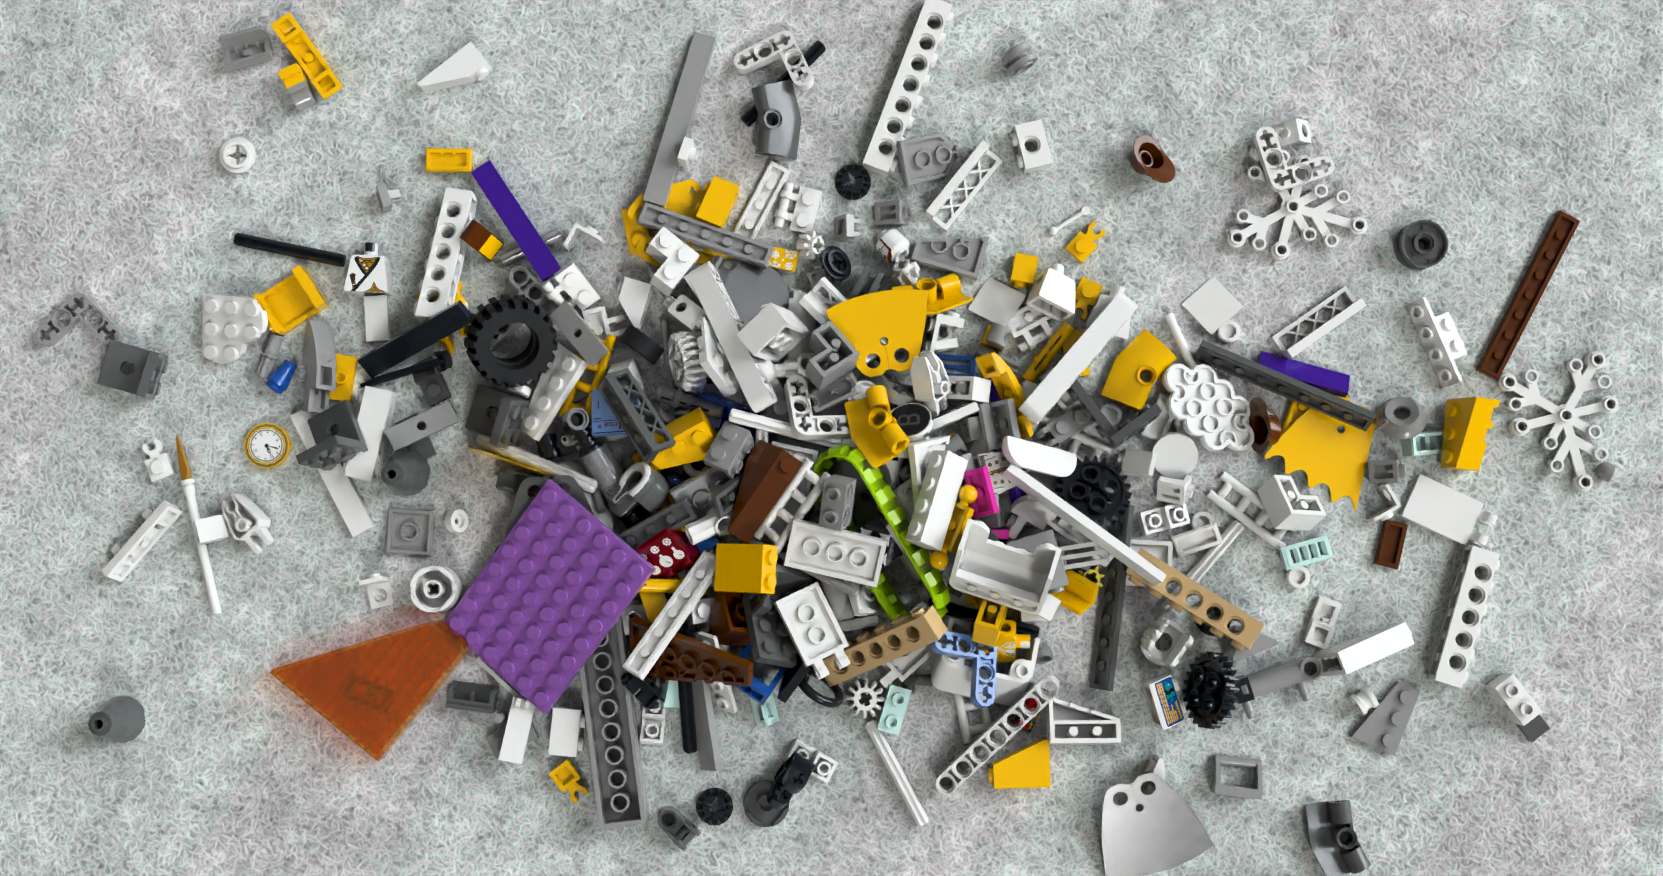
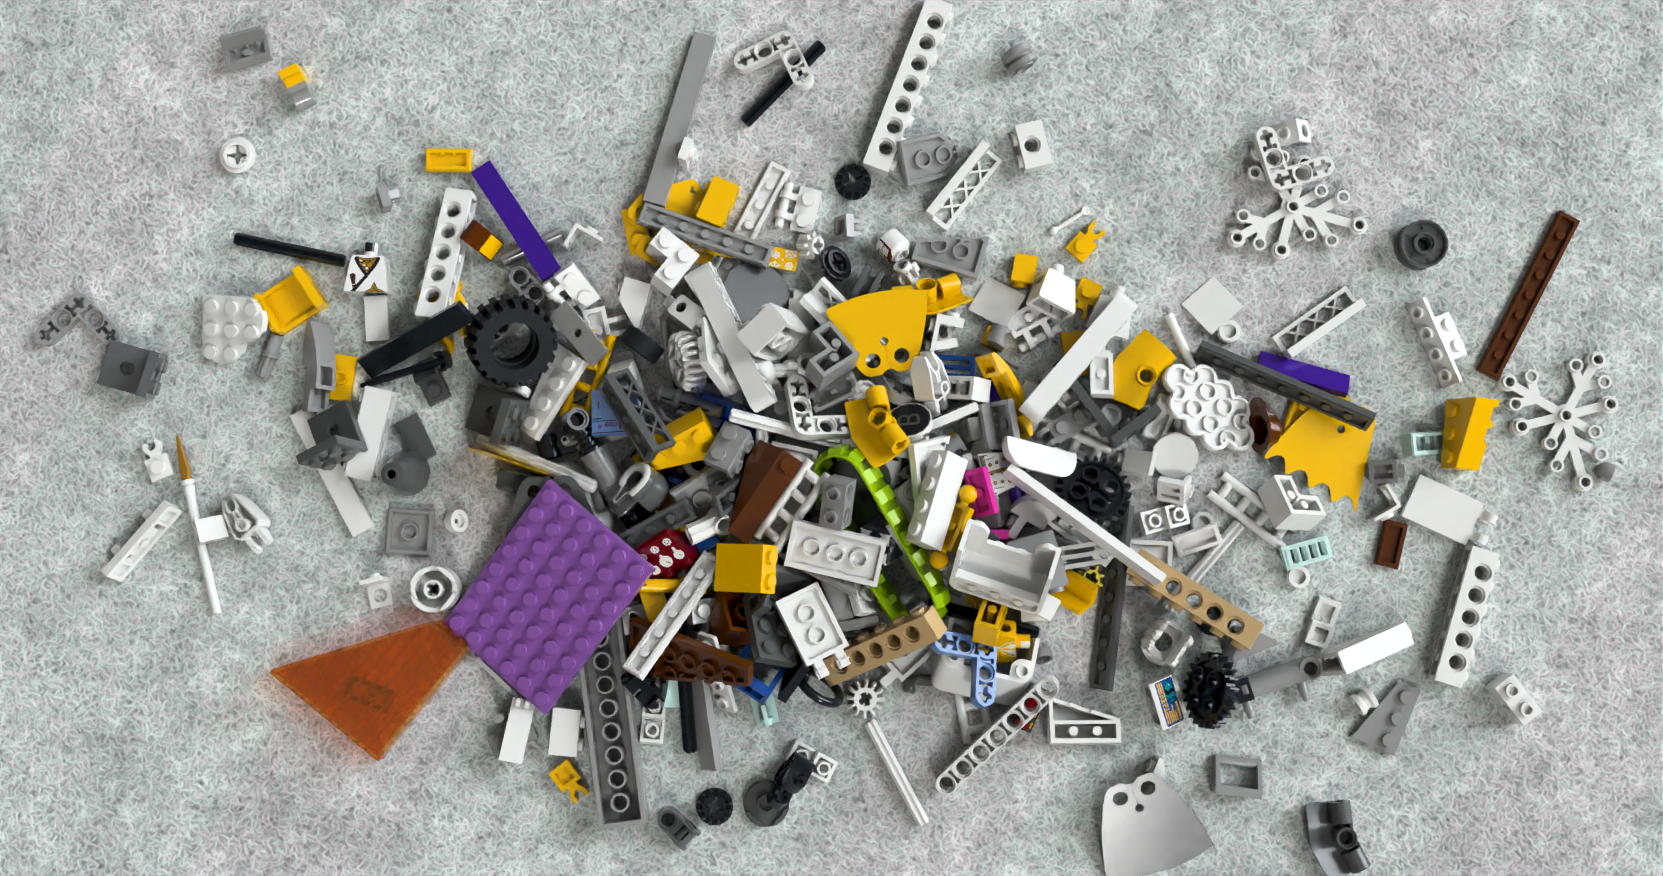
(118, 719): dark grey cone -> none
(267, 445): tile -> none
(281, 377): blue cone -> none
(307, 55): yellow slope -> none
(407, 432): light grey tile -> none
(460, 69): white slope -> none
(472, 697): dark grey hinge -> none
(781, 105): panel -> none
(892, 213): light grey bracket -> none
(894, 709): light aqua hinge -> none
(1022, 768): yellow slope -> none
(1064, 330): yellow pin -> none
(1101, 375): none -> white hinge
(1151, 160): reddish brown piece -> none
(1401, 418): light grey piece -> none
(1534, 728): dark grey tile -> none

